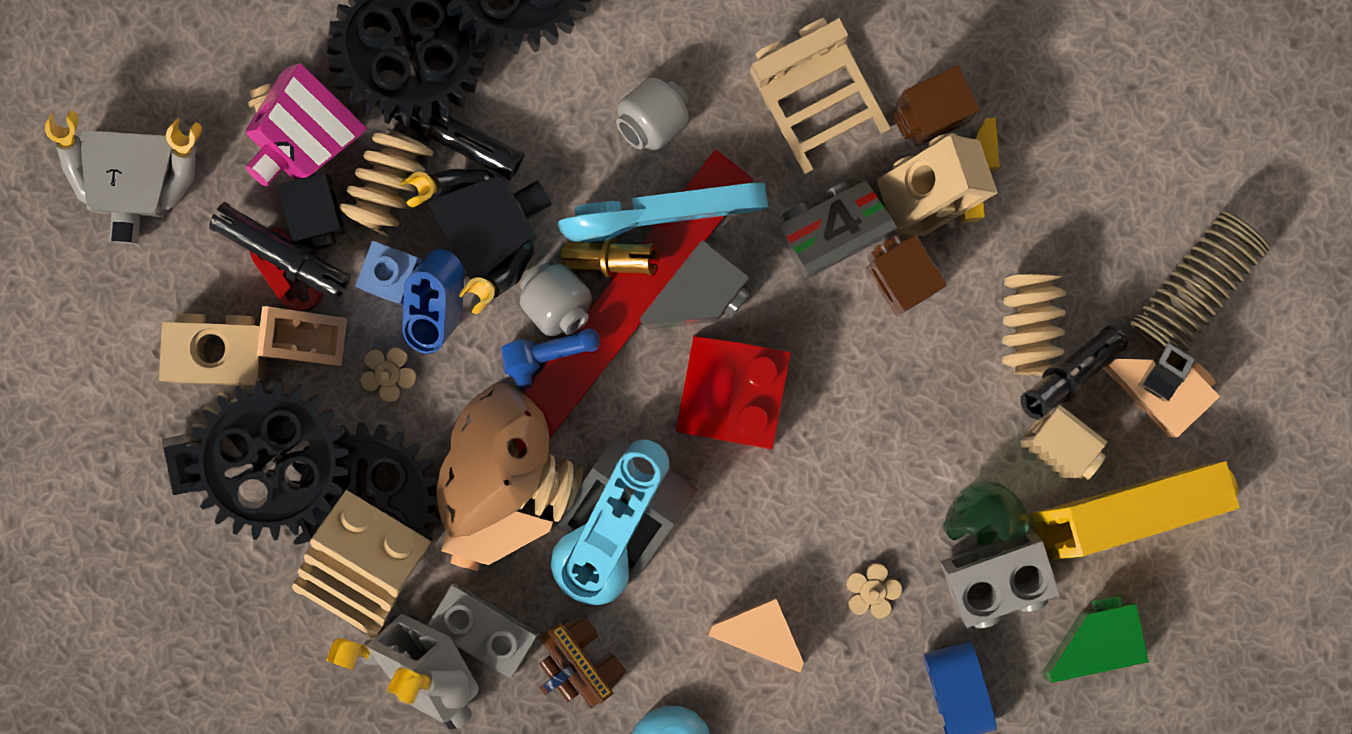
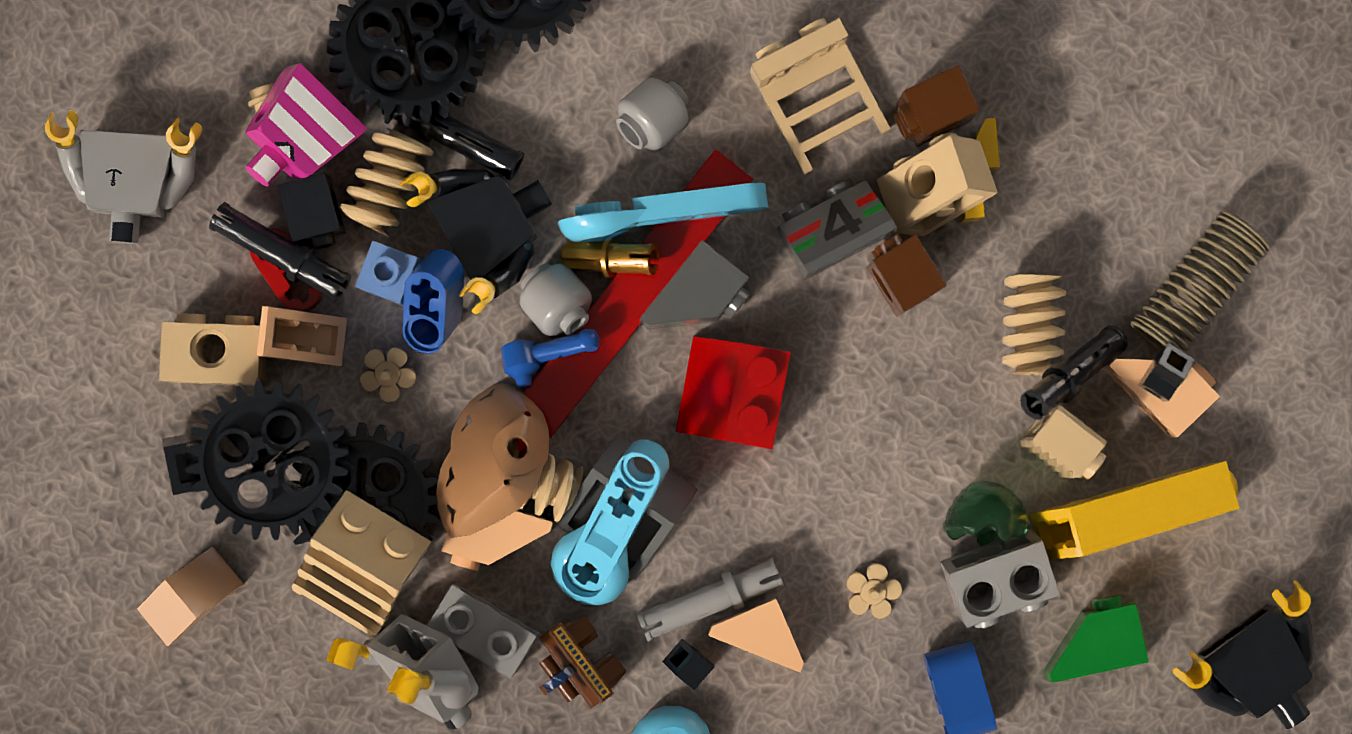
(189, 595): none -> light nougat slope
(688, 664): none -> black piece
(710, 599): none -> light grey pin
(1259, 662): none -> black torso

